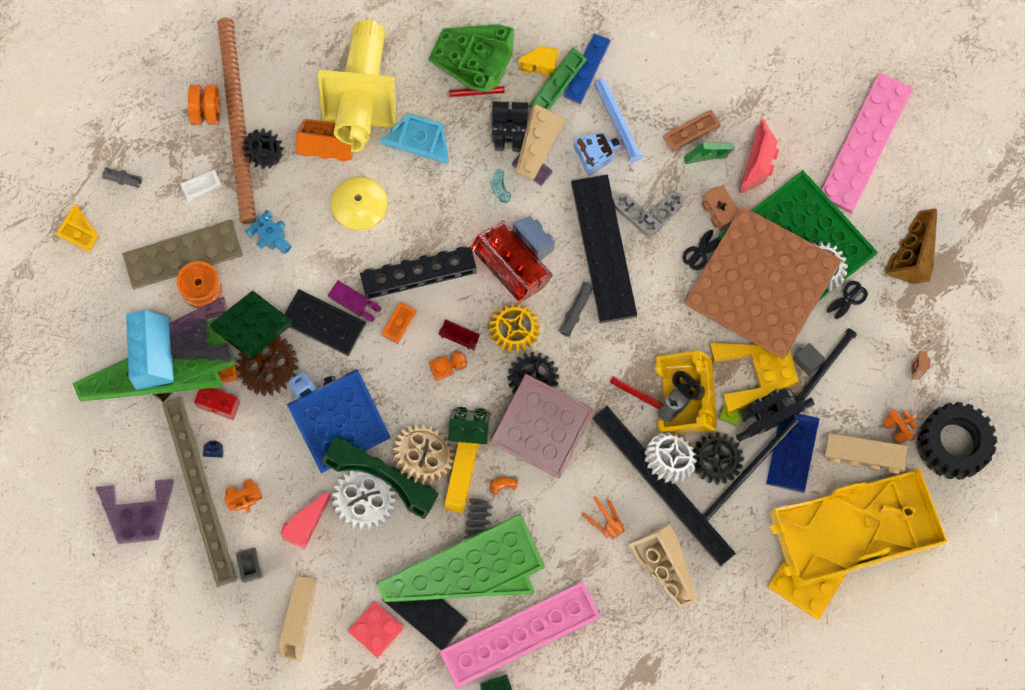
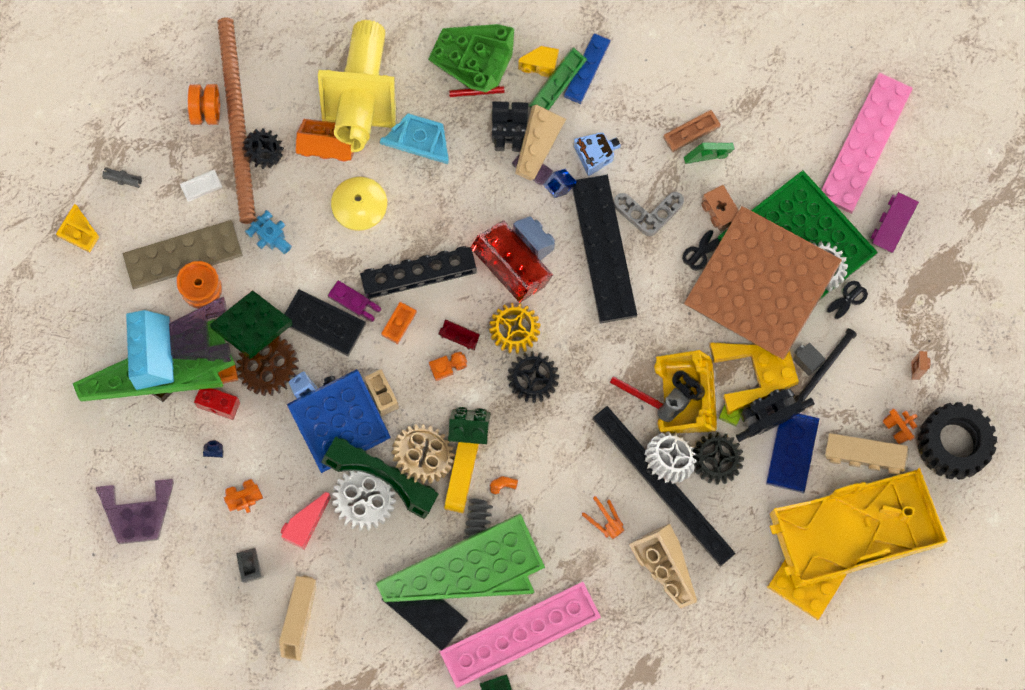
(199, 492): dark tan plate -> none
(376, 629): coral plate -> none
(381, 392): none -> tan brick
(498, 187): clear light blue arm -> none
(542, 426): plate -> none
(560, 183): none -> clear blue brick
(573, 315): dark grey pin -> none
(618, 121): light blue axle -> none
(751, 468): black piece -> none
(760, 158): coral wedge -> none
(894, 222): none -> magenta wedge
(917, 251): pearl gold wedge -> none

